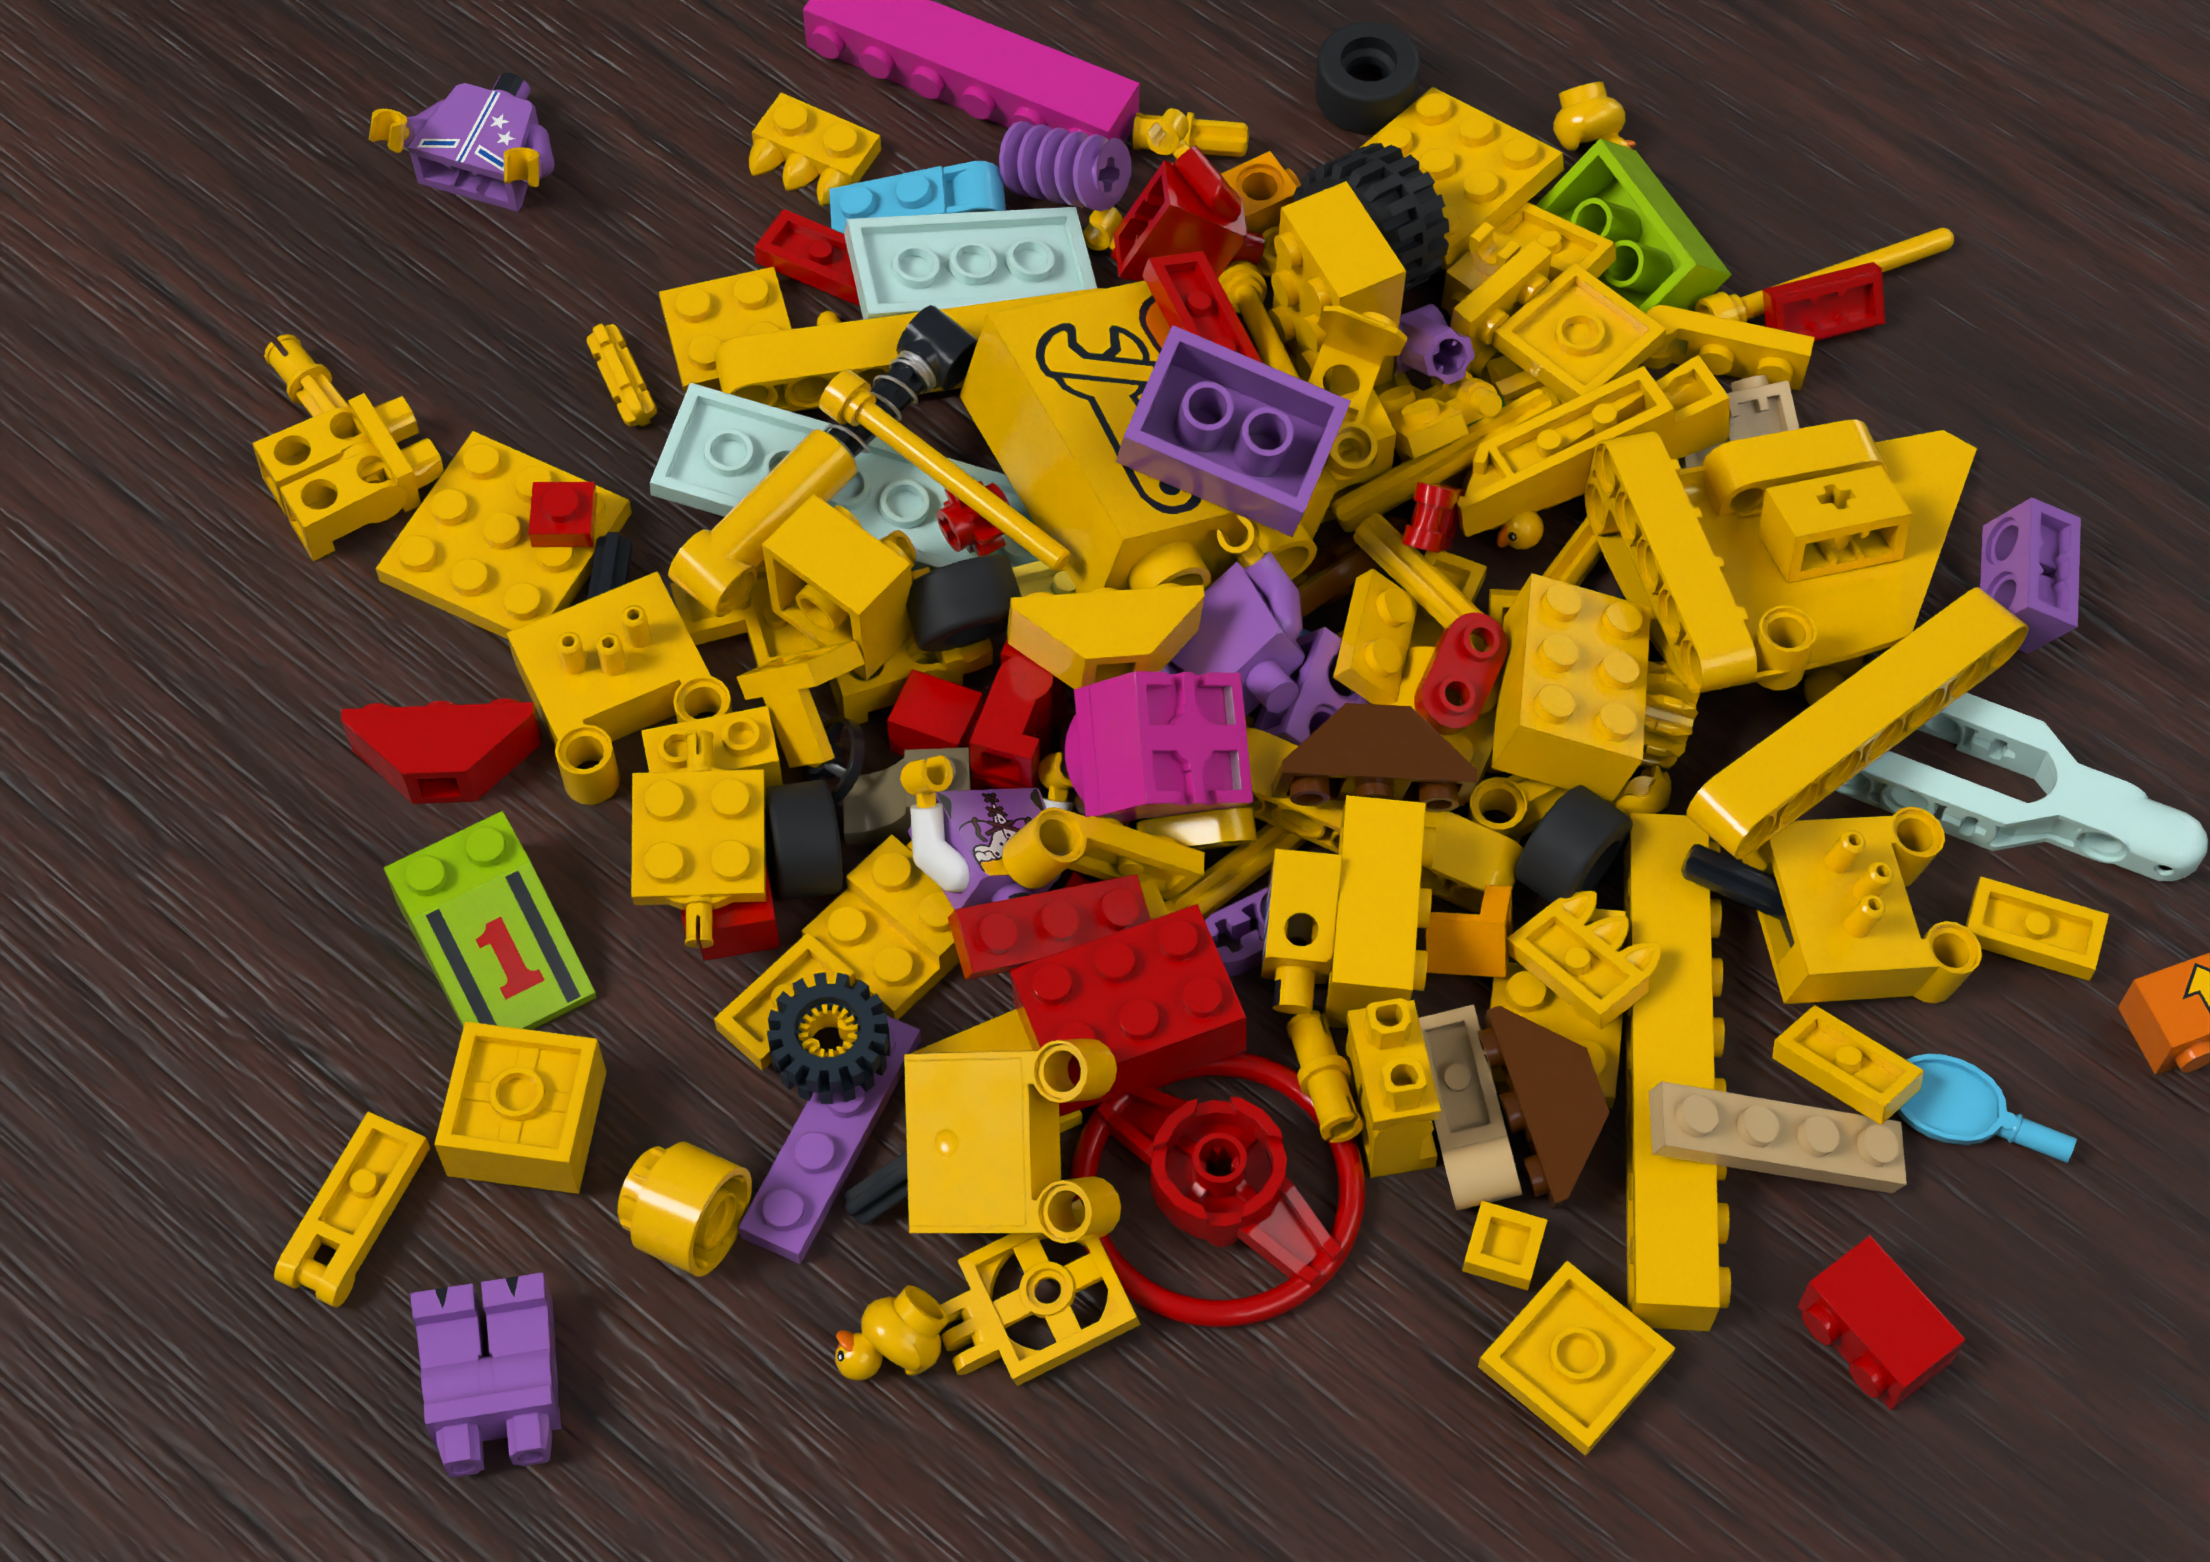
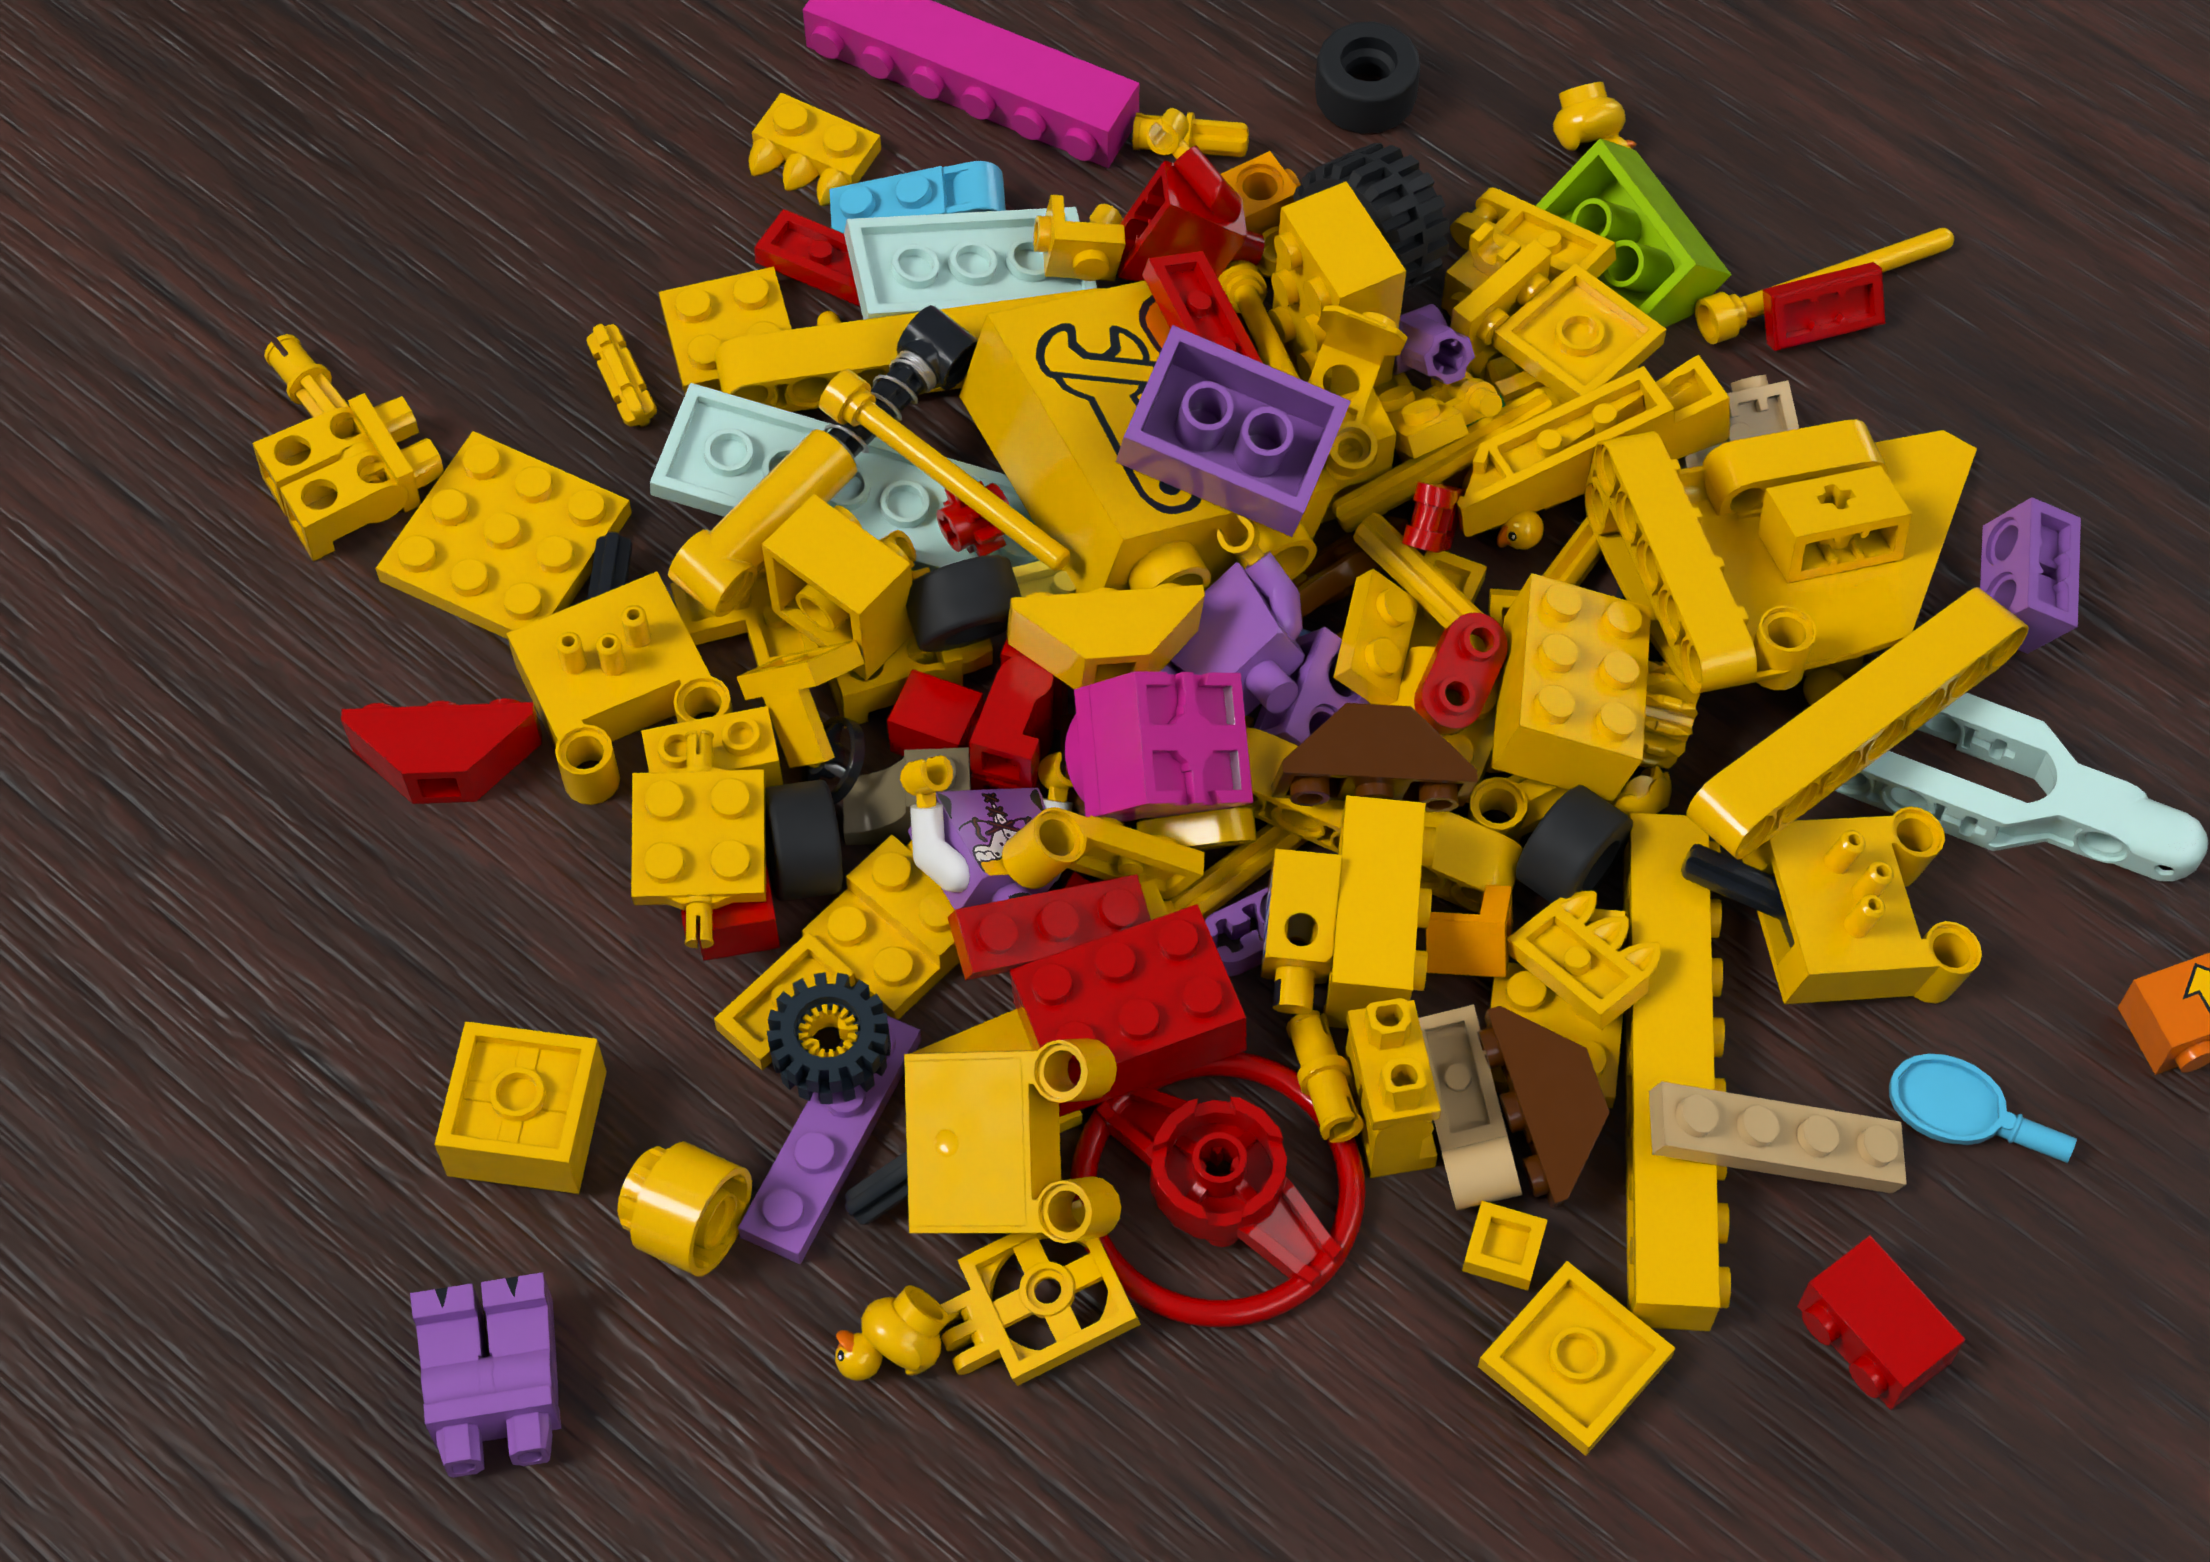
(352, 1208): yellow plate -> none
(474, 142): medium lavender torso -> none
(489, 928): lime slope -> none
(563, 514): red plate -> none
(1064, 166): medium lavender piece -> none
(1077, 248): none -> yellow bracket
(1474, 159): yellow plate -> none
(1730, 346): yellow plate -> none
(1848, 1064): yellow plate -> none
(2036, 928): yellow plate -> none

